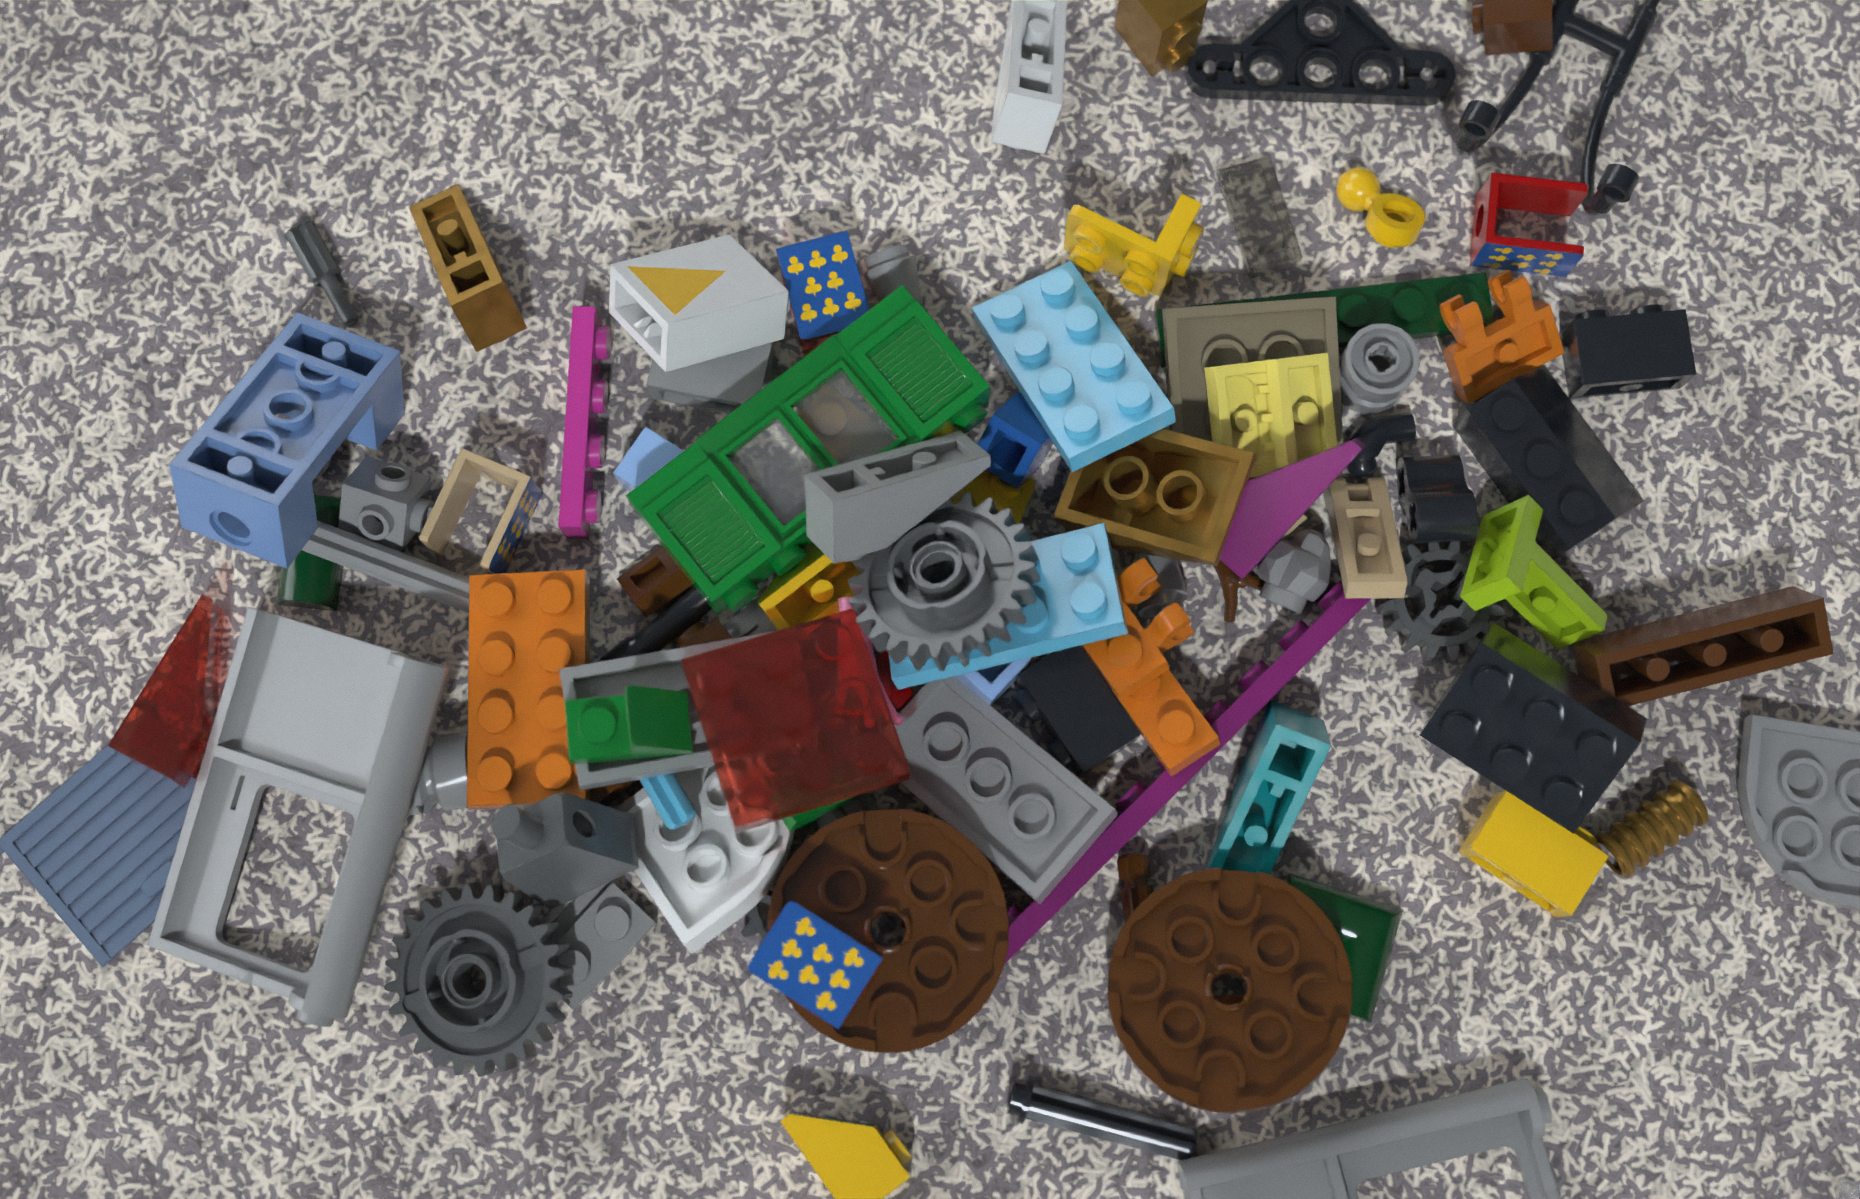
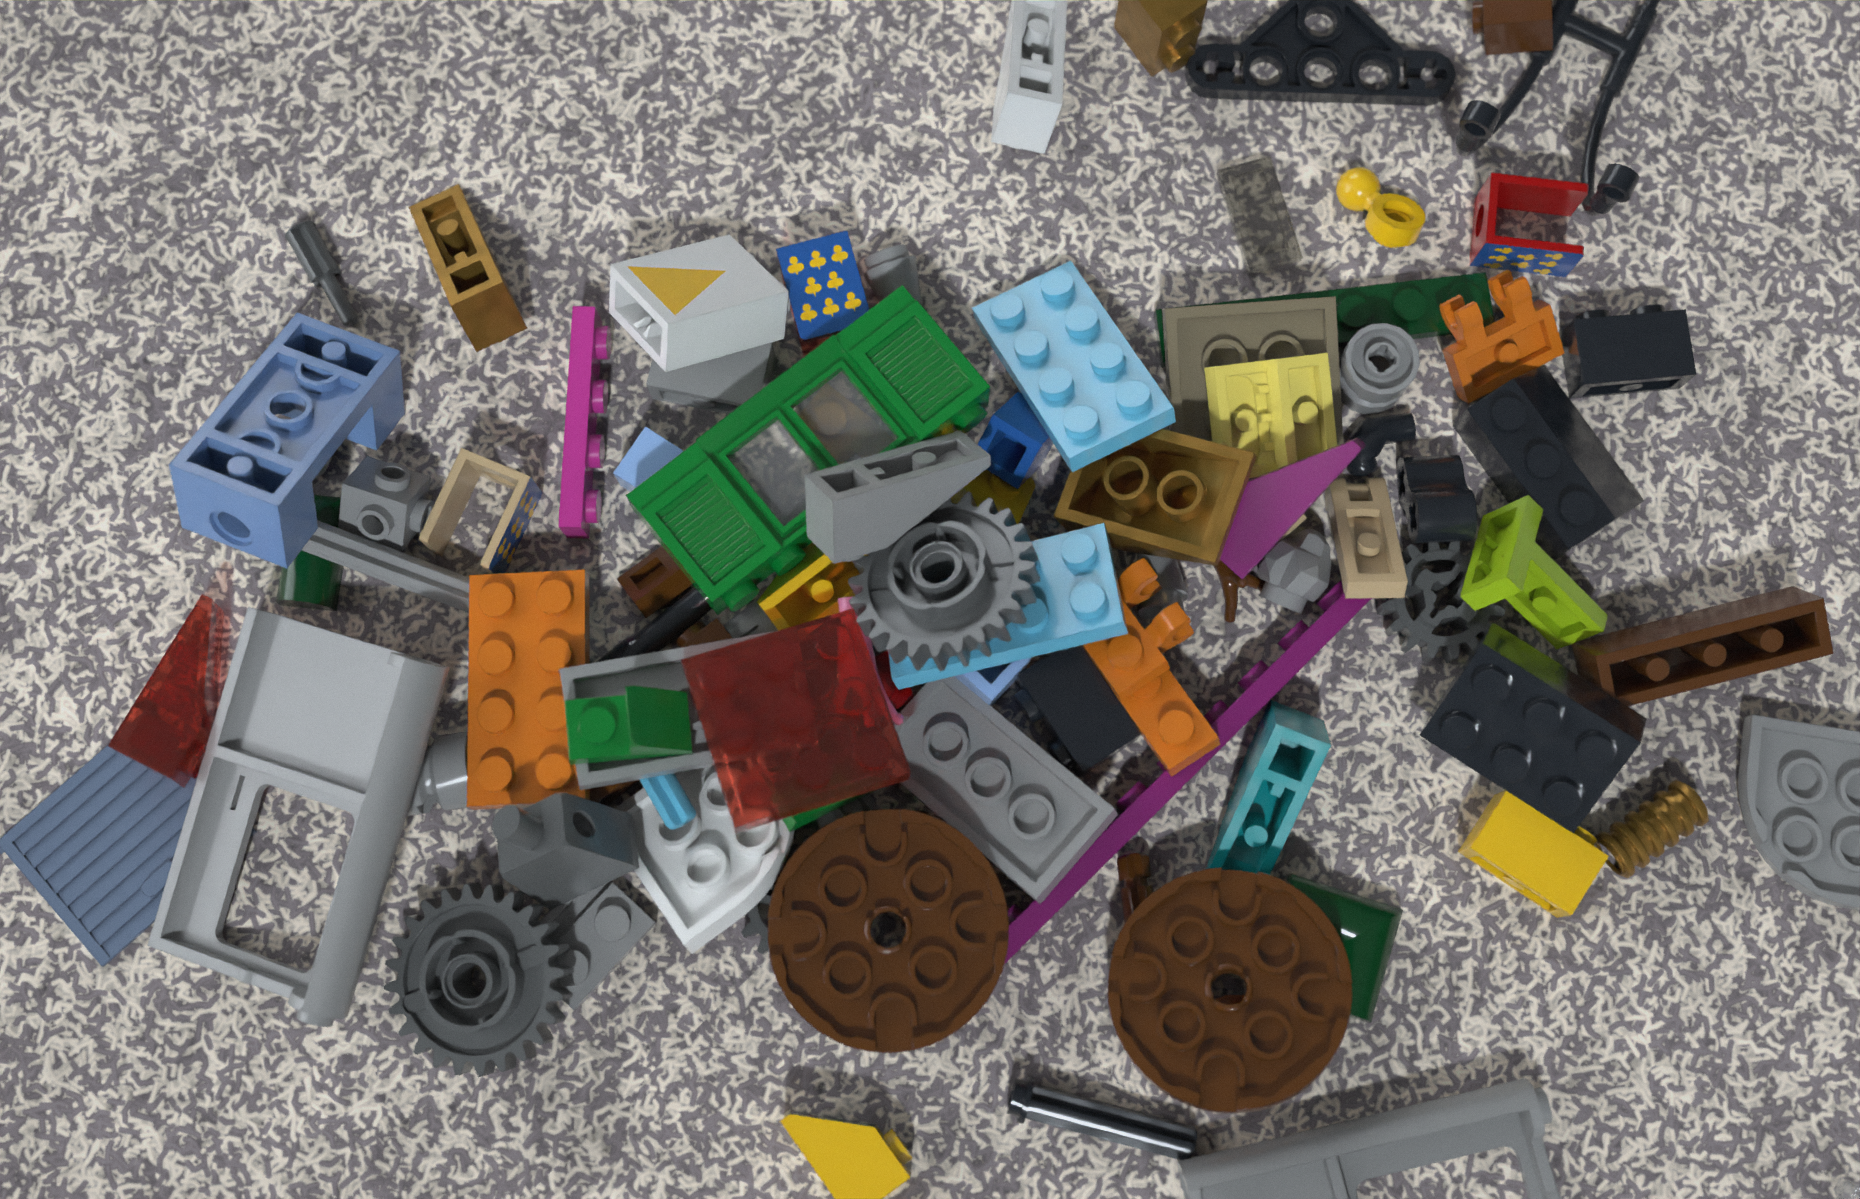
(815, 964): blue piece -> none
(1137, 260): yellow bracket -> none

